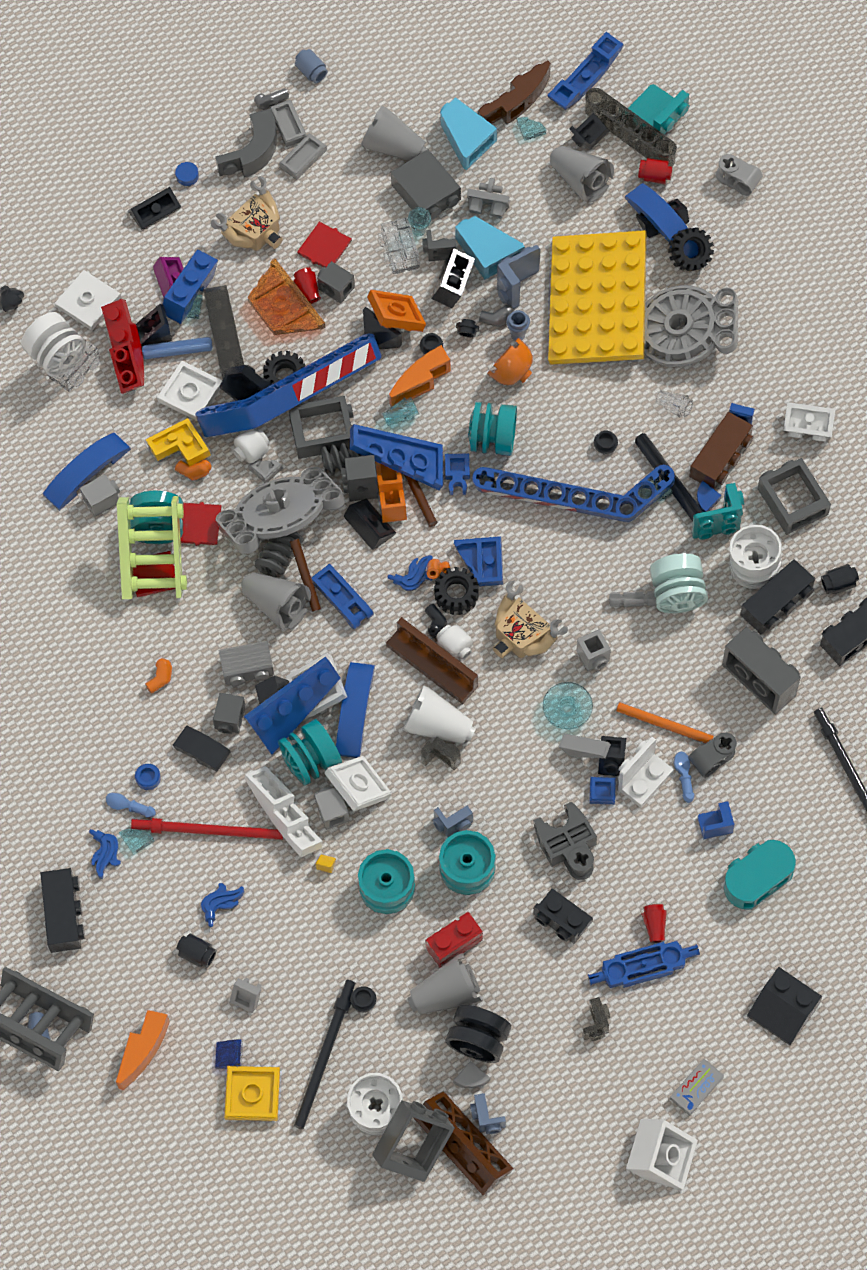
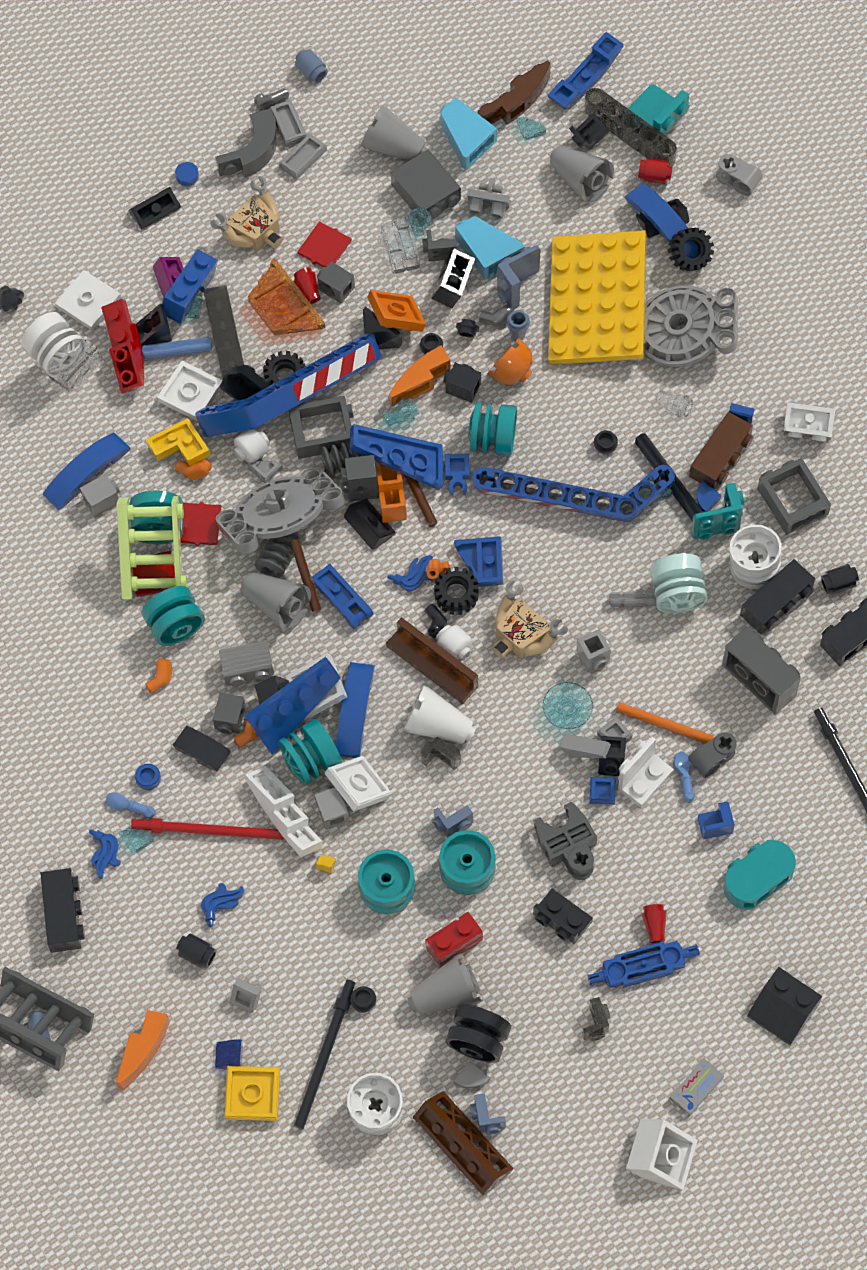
(173, 615): none -> teal wheel
(246, 736): none -> orange arm
(422, 1164): dark grey window -> none
(462, 382): none -> black brick
(615, 729): none -> light grey tile

